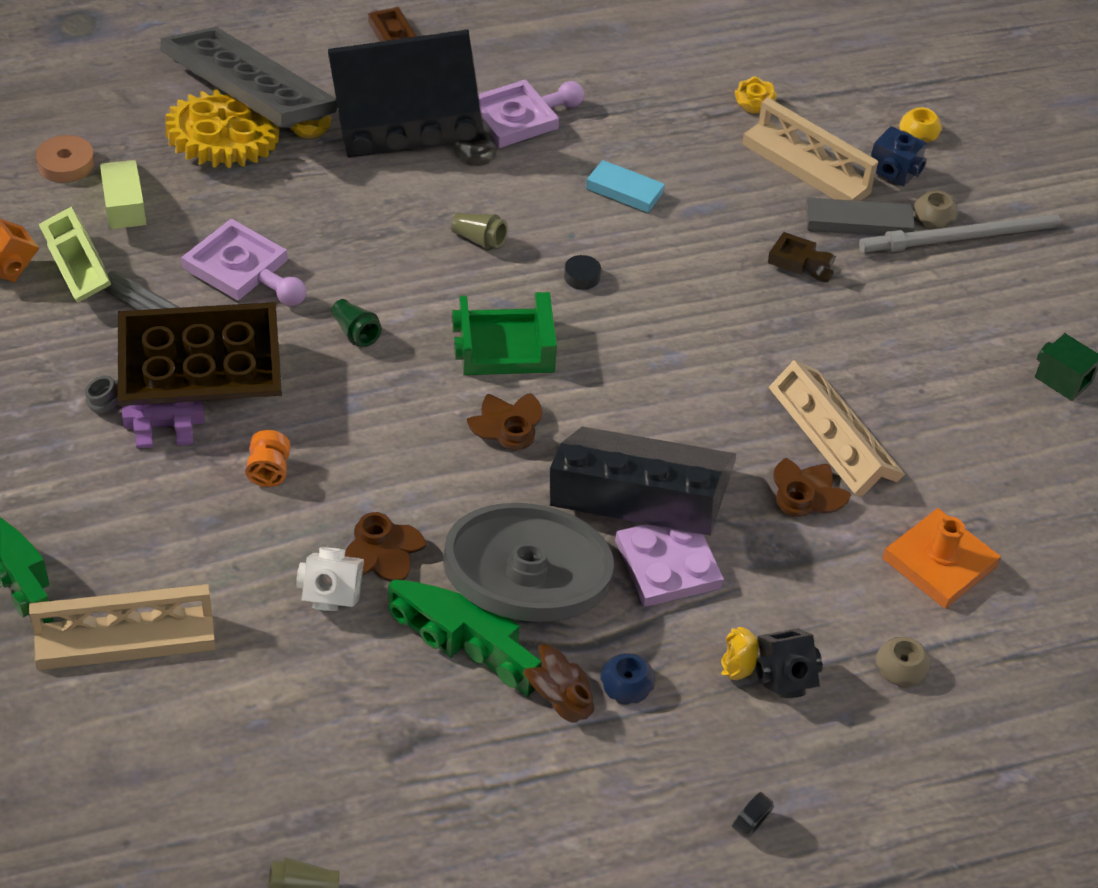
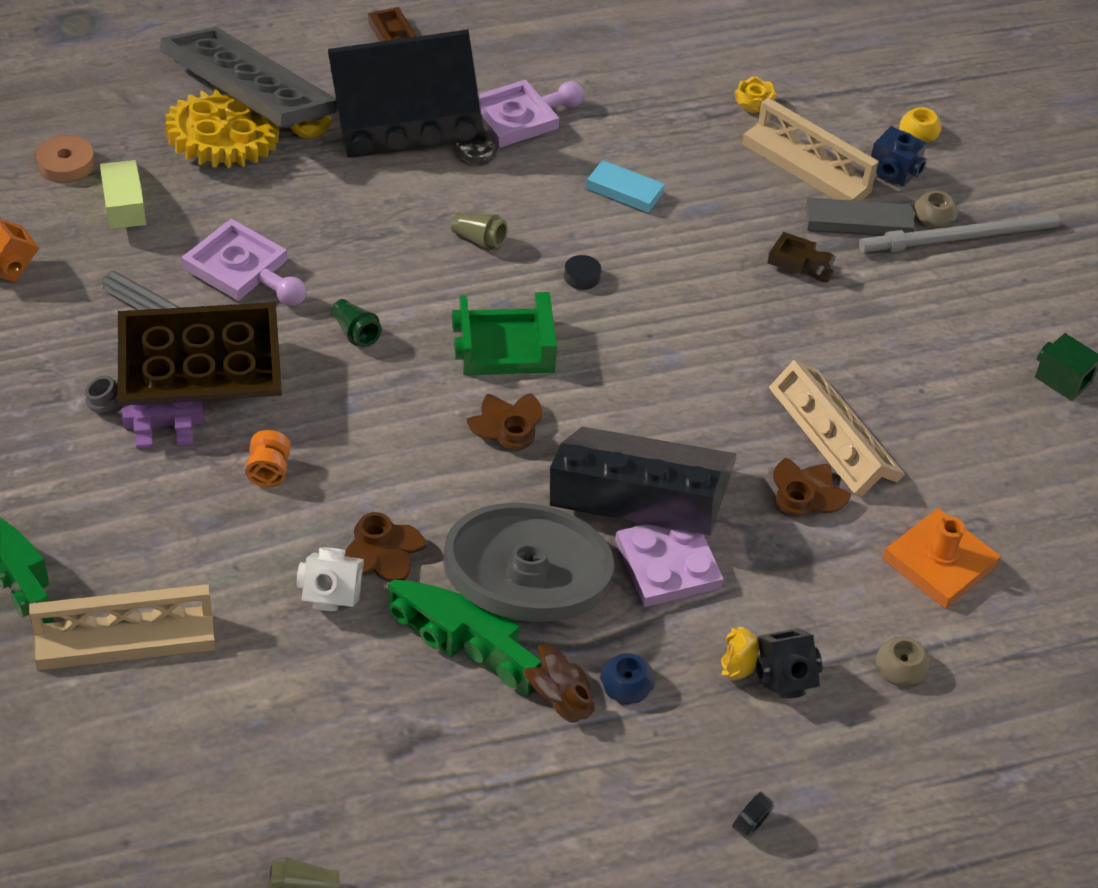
(75, 254): yellowish green slope -> none

